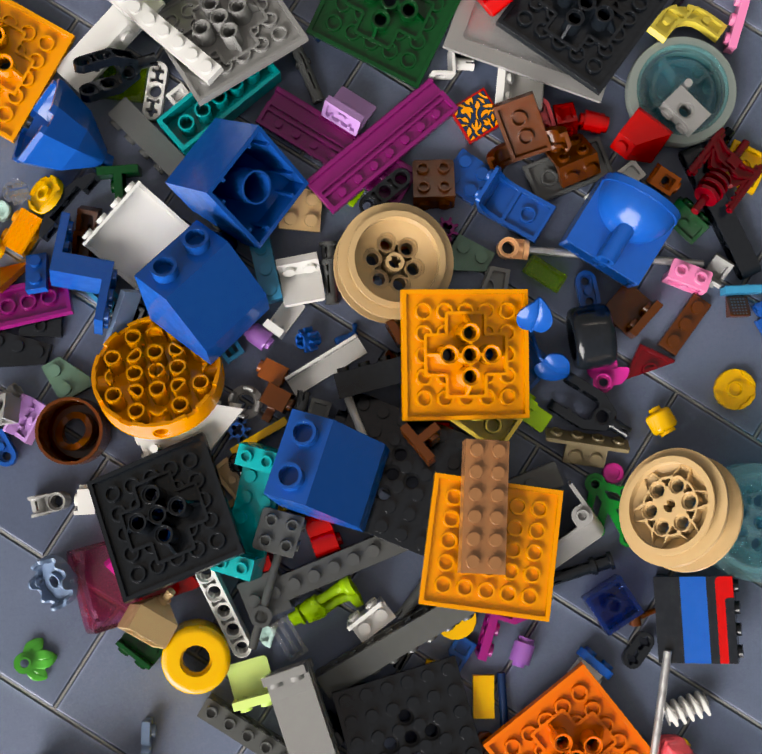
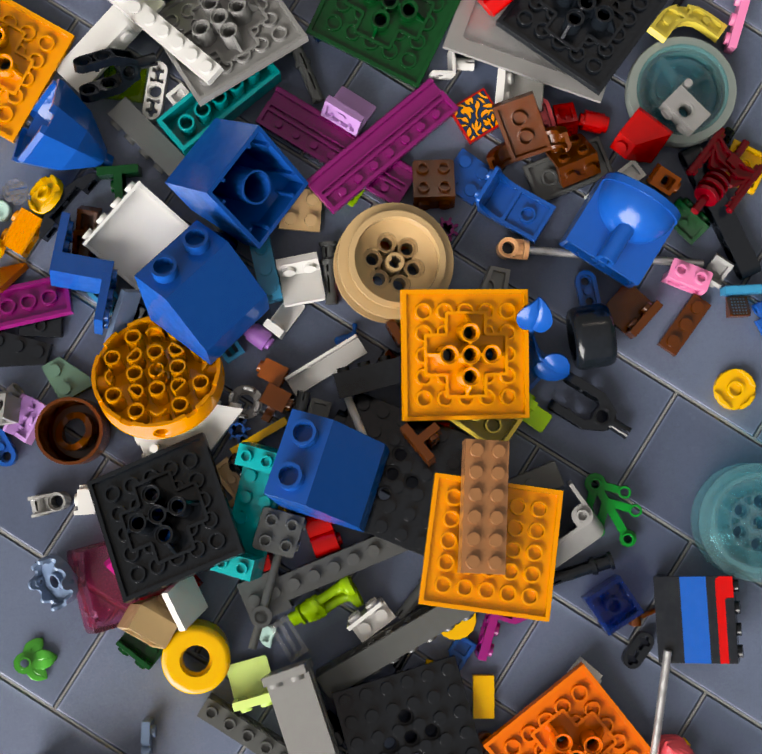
(37, 273): blue plate -> none
(184, 602): none -> white tile
(227, 617): white beam -> none
(308, 339): blue gear -> none
(390, 184): black beam -> none
(470, 255): sand green wing -> none
(502, 694): dark blue bar -> none
(522, 651): medium lavender brick -> none
(544, 273): clear neon green tile -> none
(586, 448): dark tan bracket -> none
(589, 656): blue plate -> none
(613, 374): dark pink plate -> none
(613, 473): dark pink tile -> none
(646, 360): dark red tile -> none
(661, 421): yellow head -> none
(686, 708): white piece -> none
(712, 521): tan wheel -> none

